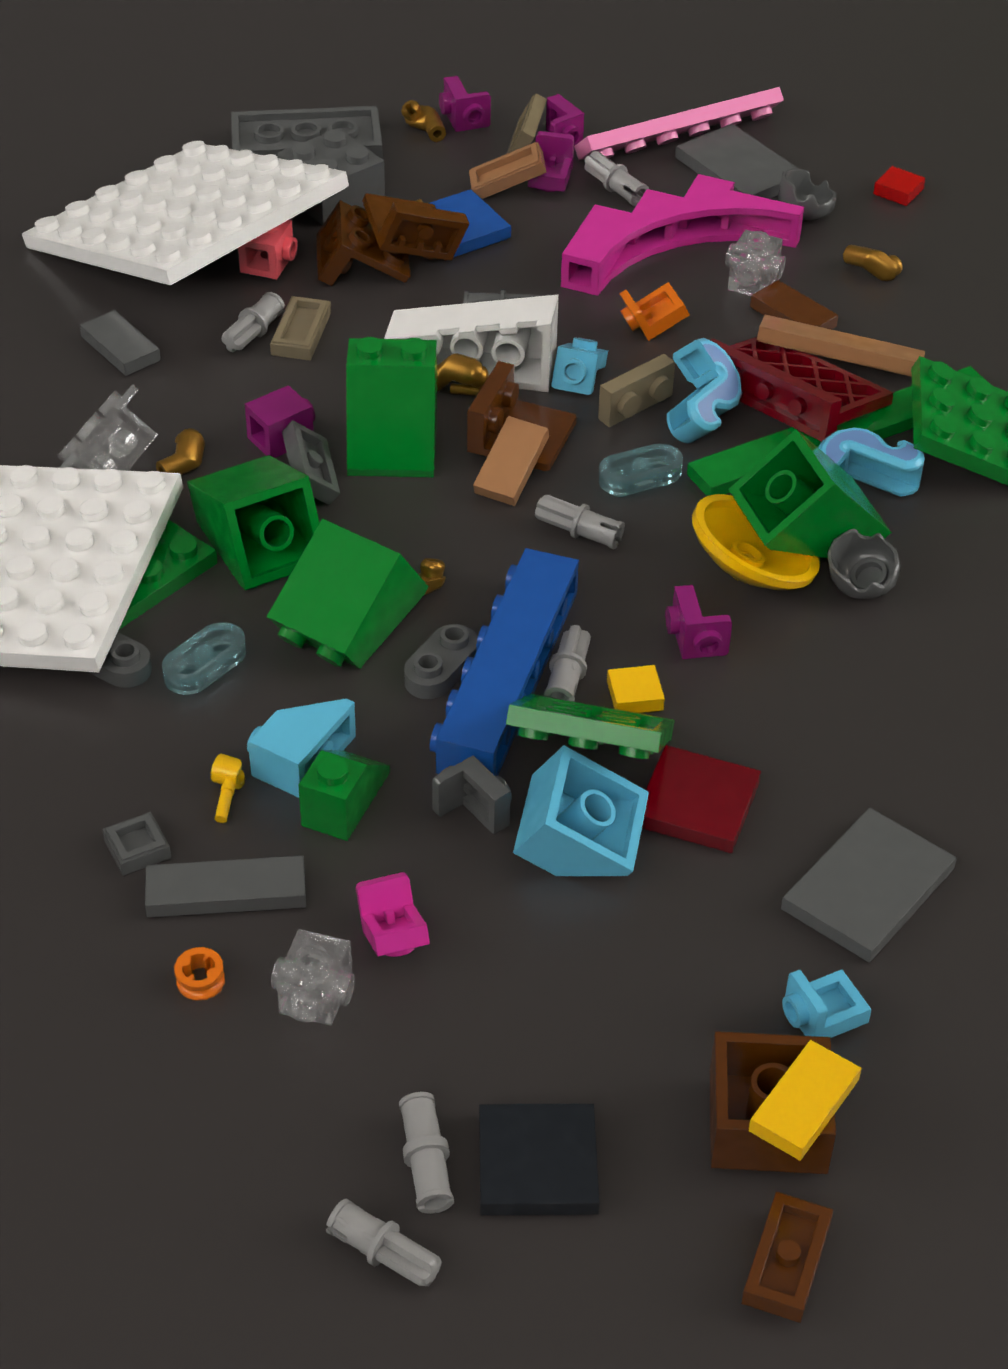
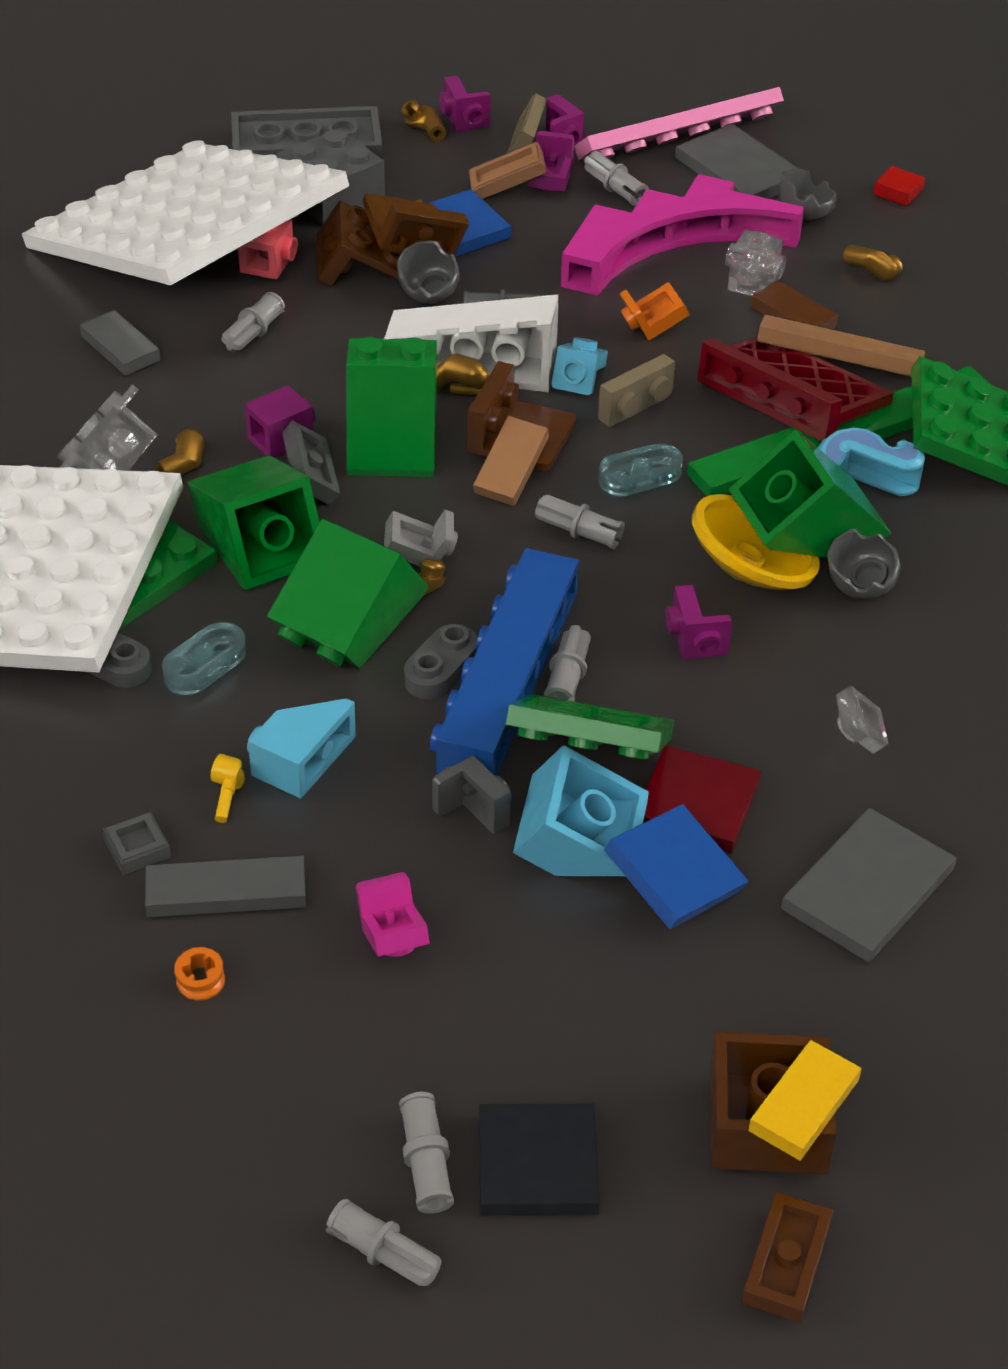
(300, 328): dark tan tile -> none
(314, 977): clear brick -> none
(339, 791): green slope -> none
(418, 539): none -> light grey bracket
(427, 272): none -> dark grey hair
(636, 689): yellow tile -> none
(676, 866): none -> blue tile
(716, 390): medium azure animal -> none
(824, 1005): medium azure bracket -> none
(861, 720): none -> clear plate

